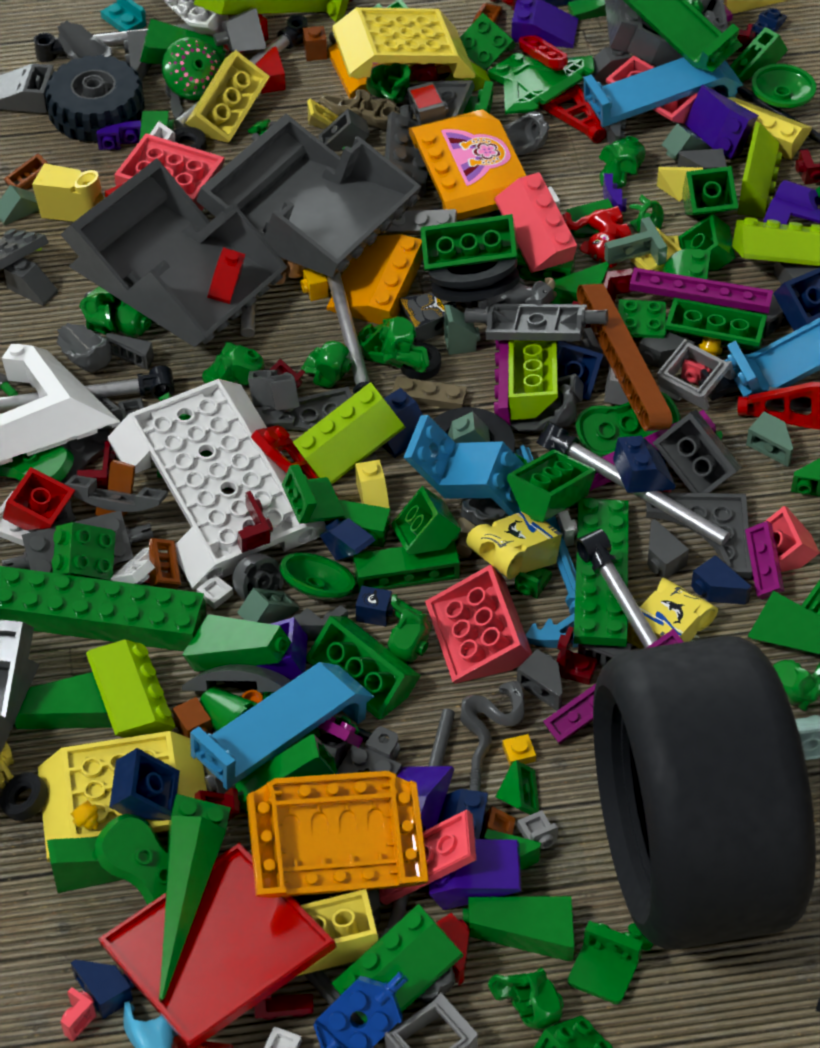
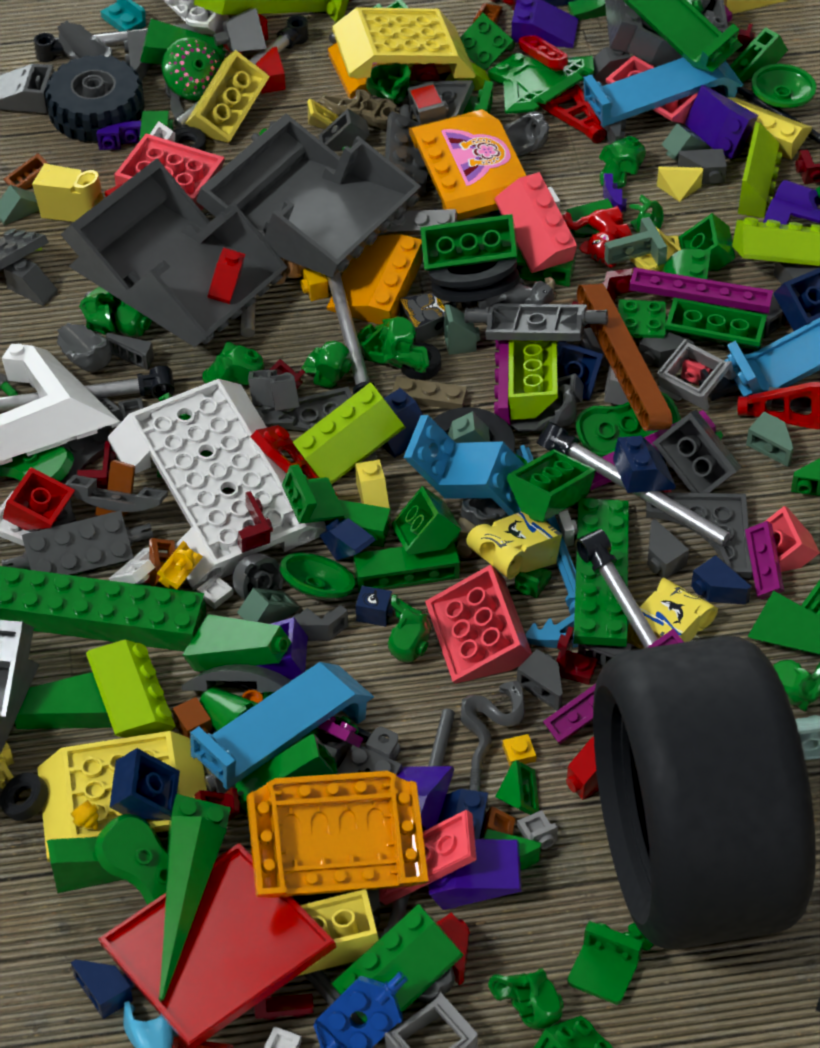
(79, 1016): coral bracket -> none
(83, 550): green bracket -> none
(178, 566): none -> yellow hips
(259, 126): green plant -> none
(315, 43): dark orange brick -> none
(366, 661): green slope -> none
(524, 923): green slope -> none
(567, 286): green slope -> none
(582, 772): none -> red slope
(709, 191): green slope -> none
(711, 346): yellow plate -> none
(770, 19): dark blue slope -> none

